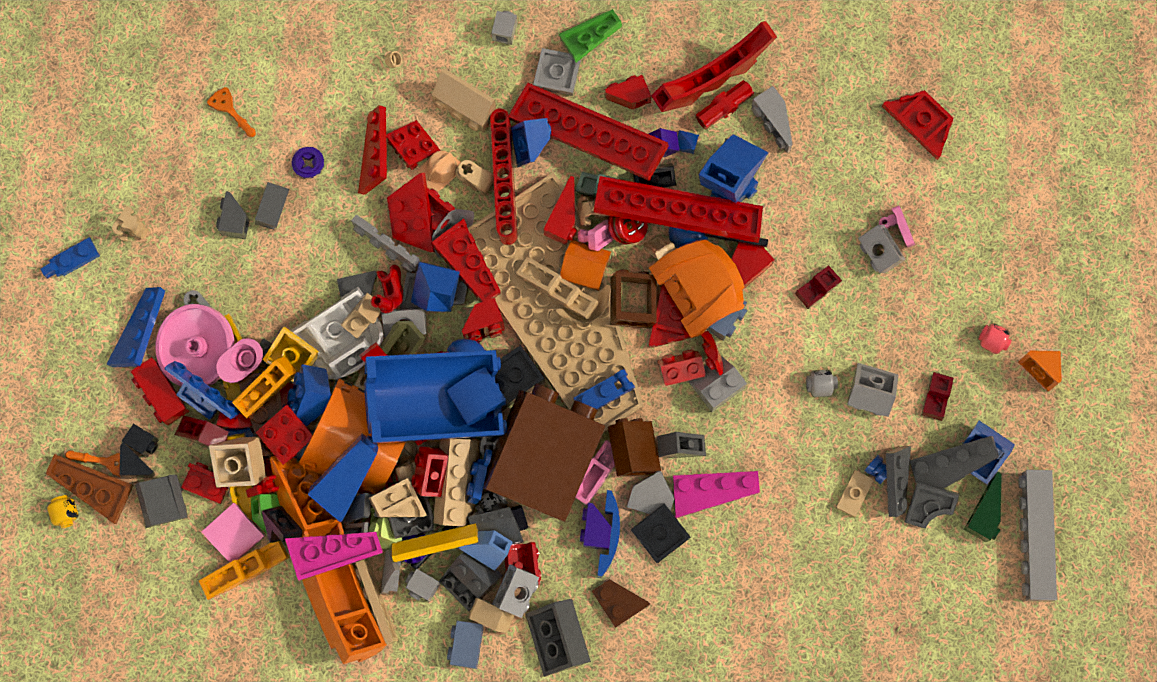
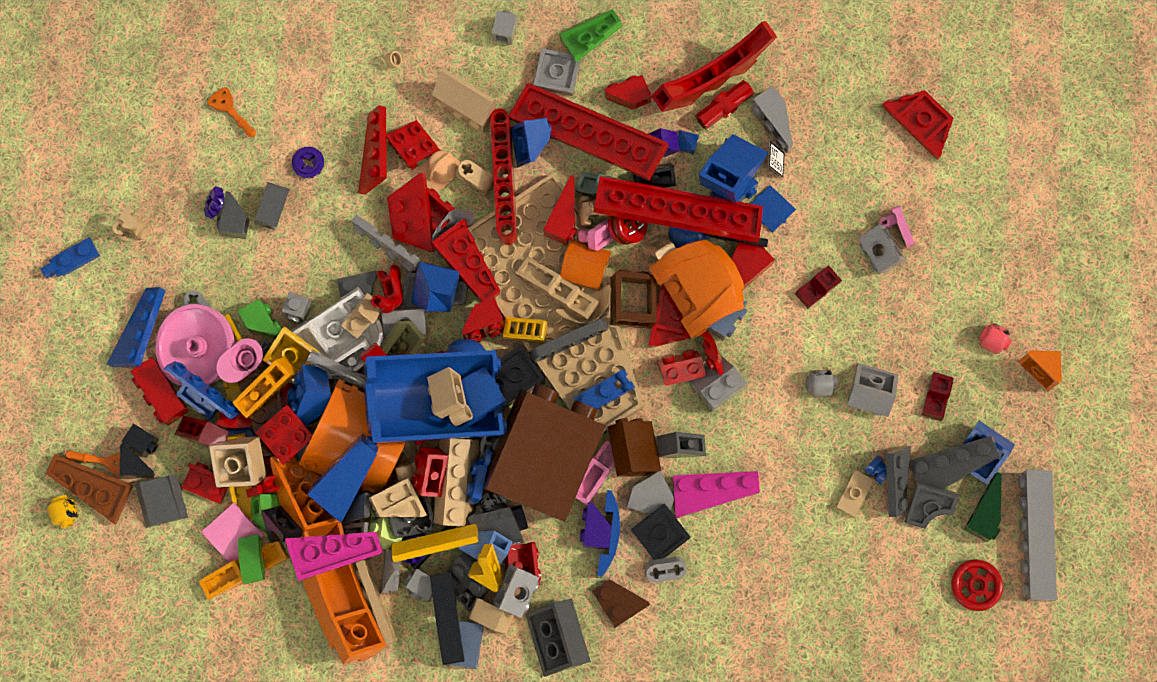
(214, 202): none -> dark purple gear
(250, 560): none -> bright green slope
(258, 319): none -> bright green slope
(296, 308): none -> light grey brick
(333, 367): none -> light grey pin
(447, 618): none -> black slope
(448, 396): none -> tan hinge
(487, 569): none -> yellow slope
(526, 322): none -> yellow slope
(569, 340): none -> dark grey beam
(665, 569): none -> light grey beam
(775, 208): none -> blue piece
(776, 159): none -> sticker
(992, 575): none -> red plate

